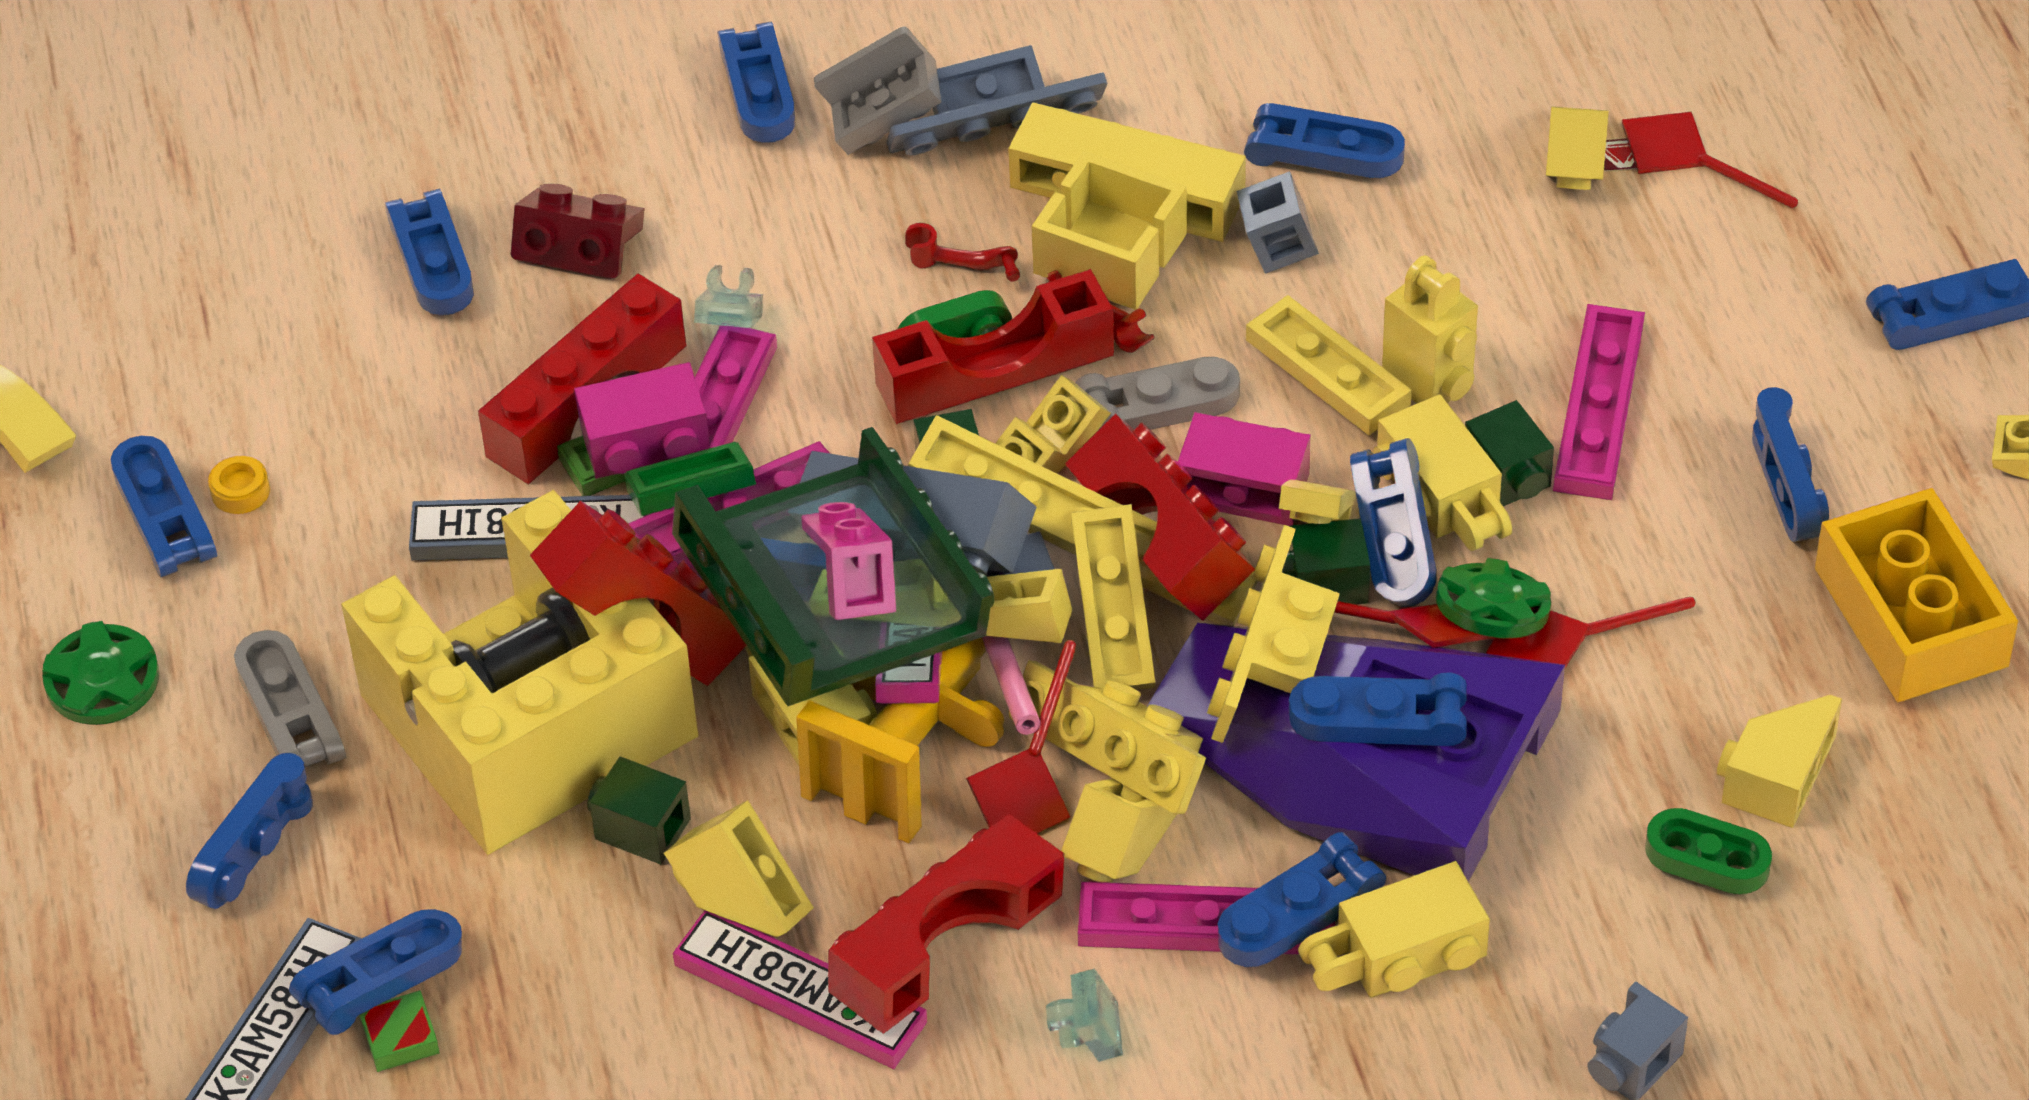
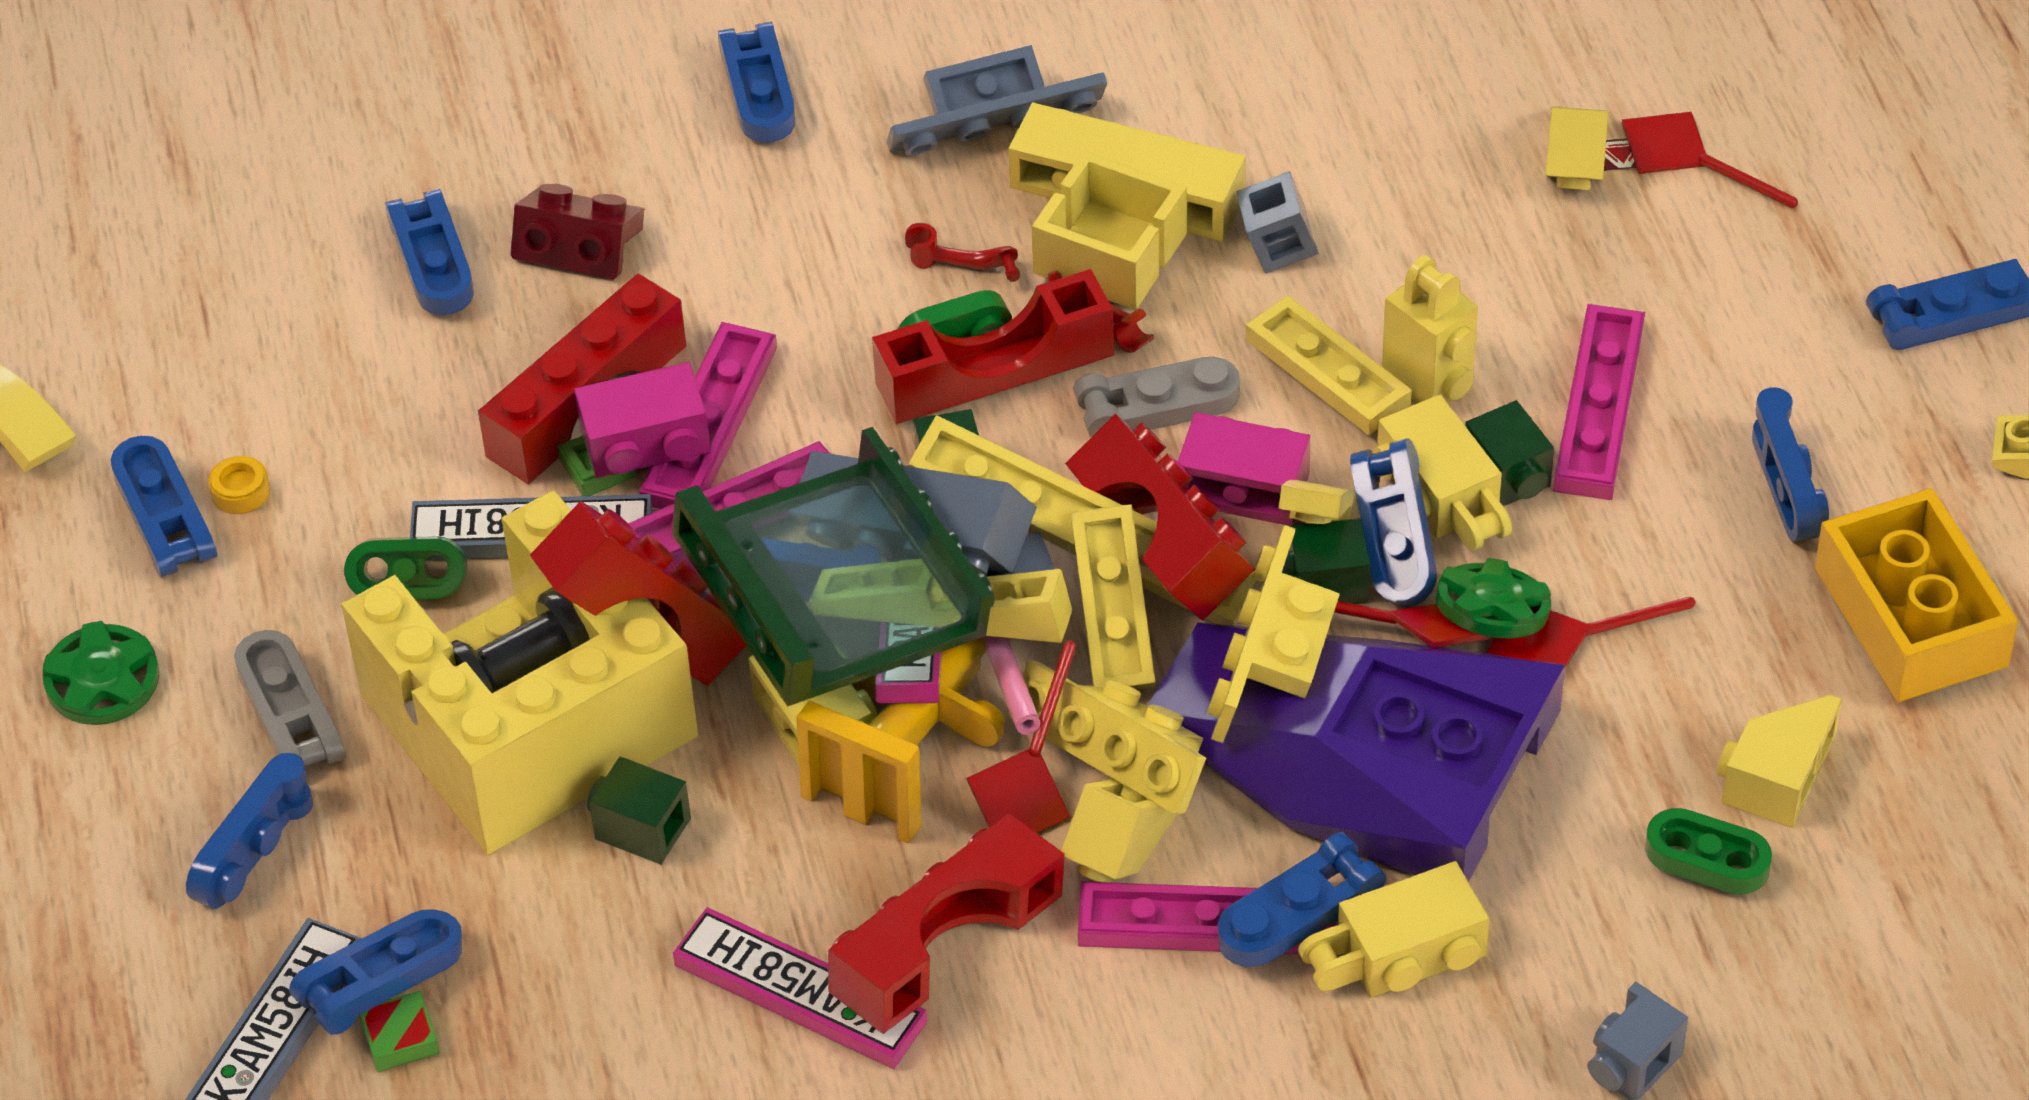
(408, 561): none -> green plate
(713, 470): green tile -> none
(729, 306): clear light blue tile -> none
(739, 872): light yellow slope -> none
(856, 560): dark pink bracket -> none
(879, 88): light grey bracket -> none
(1056, 427): light yellow slope -> none
(1088, 1017): clear light blue tile -> none
(1324, 141): blue plate -> none
(1380, 710): blue plate -> none

